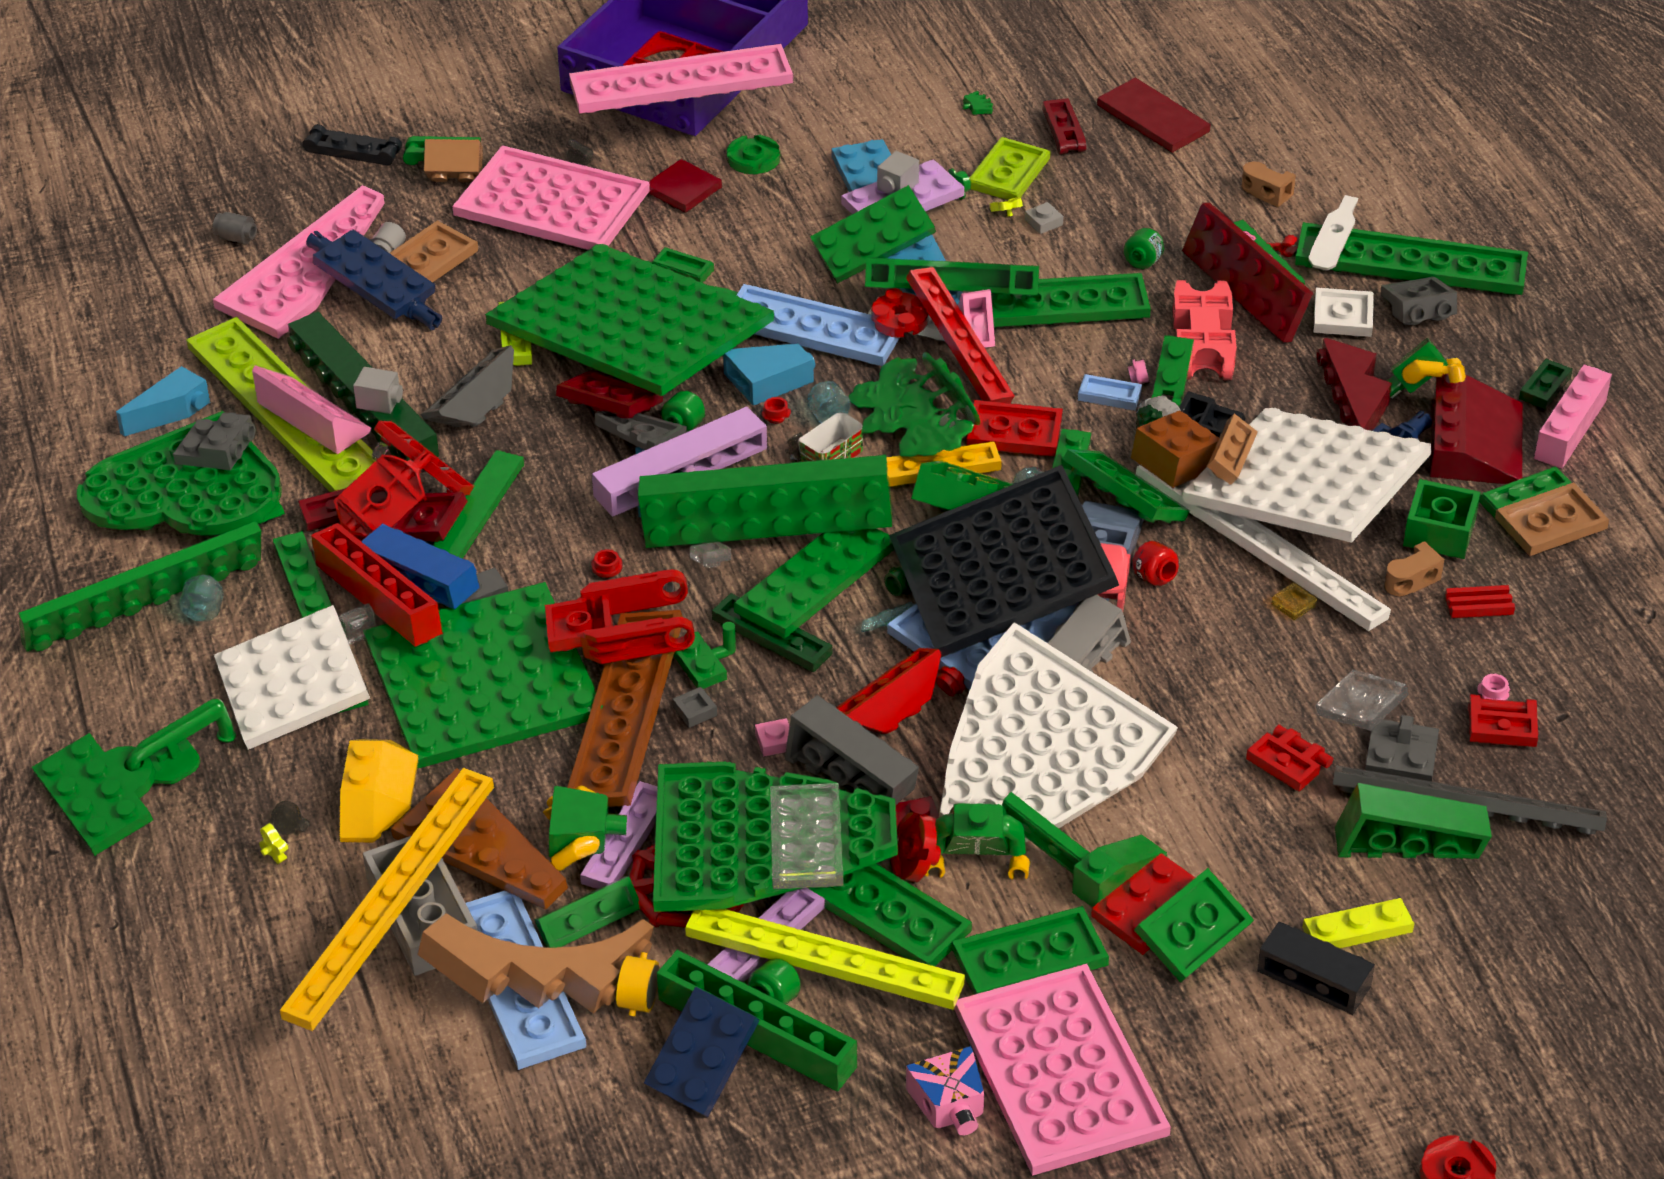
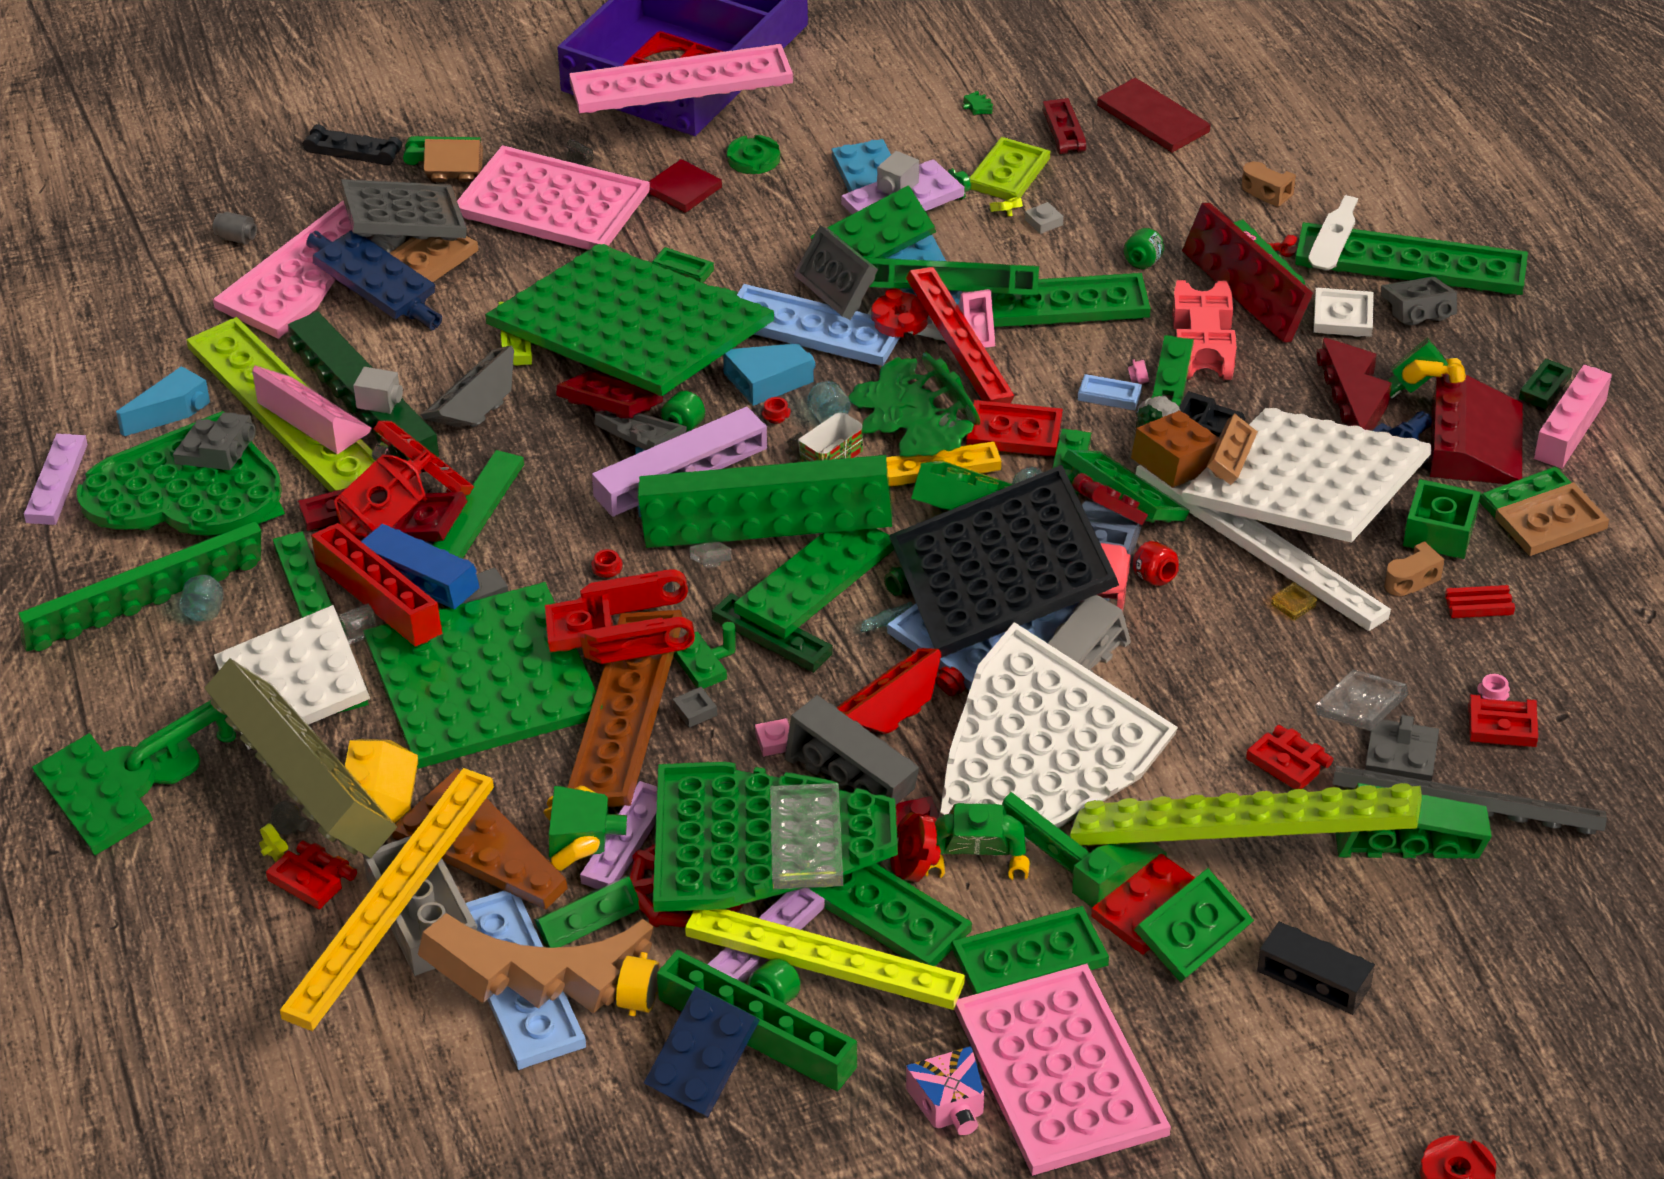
(55, 479): none -> lavender plate
(299, 760): none -> olive brick
(306, 880): none -> red plate
(402, 209): none -> dark grey plate
(835, 272): none -> dark grey plate
(1109, 498): none -> dark red plate
(1248, 815): none -> lime plate
(1361, 924): neon yellow plate -> none

